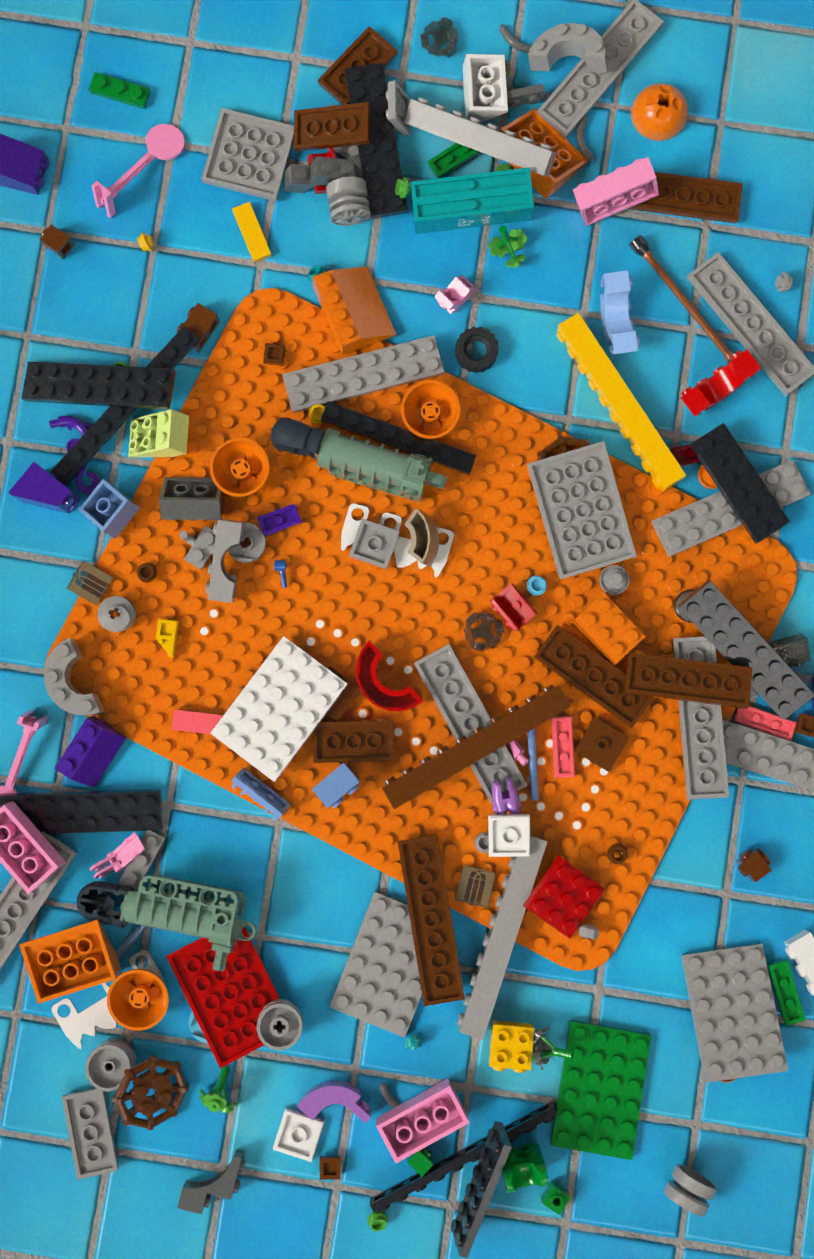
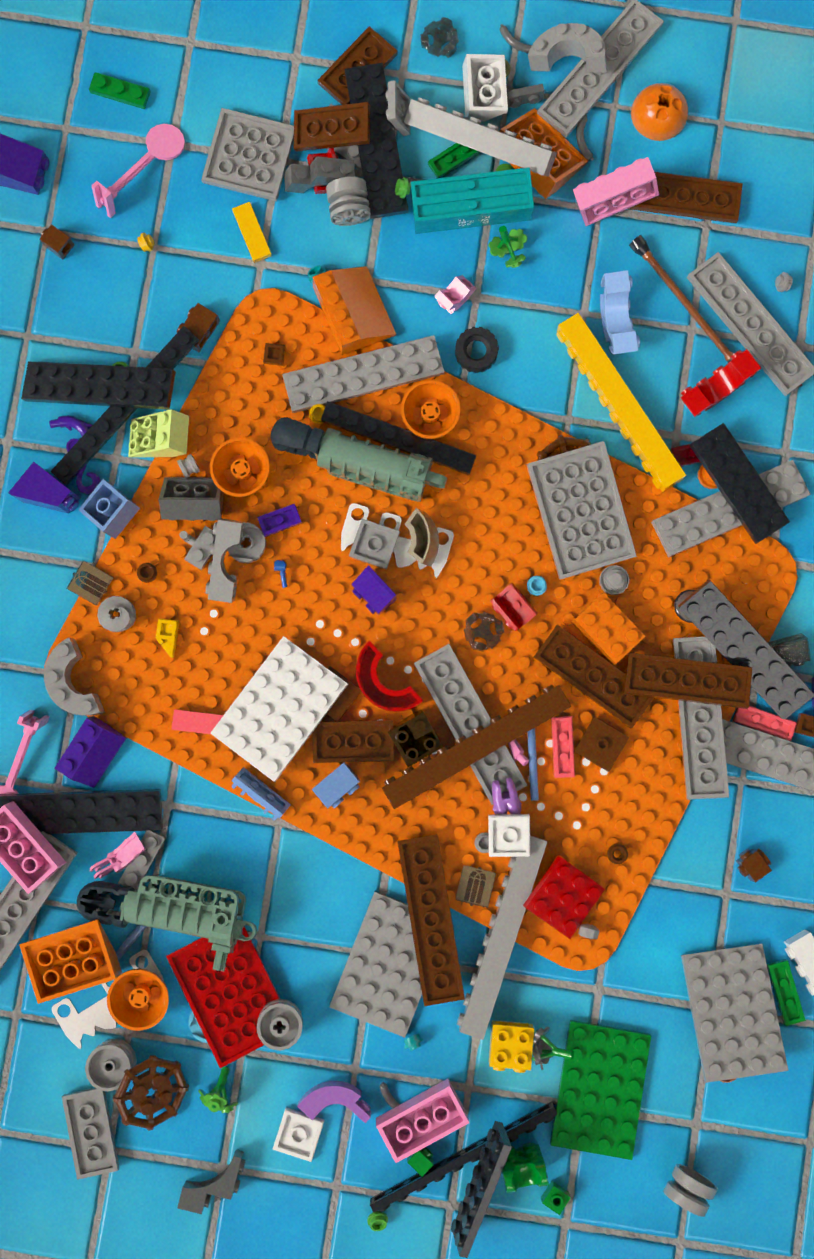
(188, 466): none -> light grey wheel
(330, 1167): reddish brown plate -> none
(373, 591): none -> dark purple slope
(415, 738): none -> dark brown slope

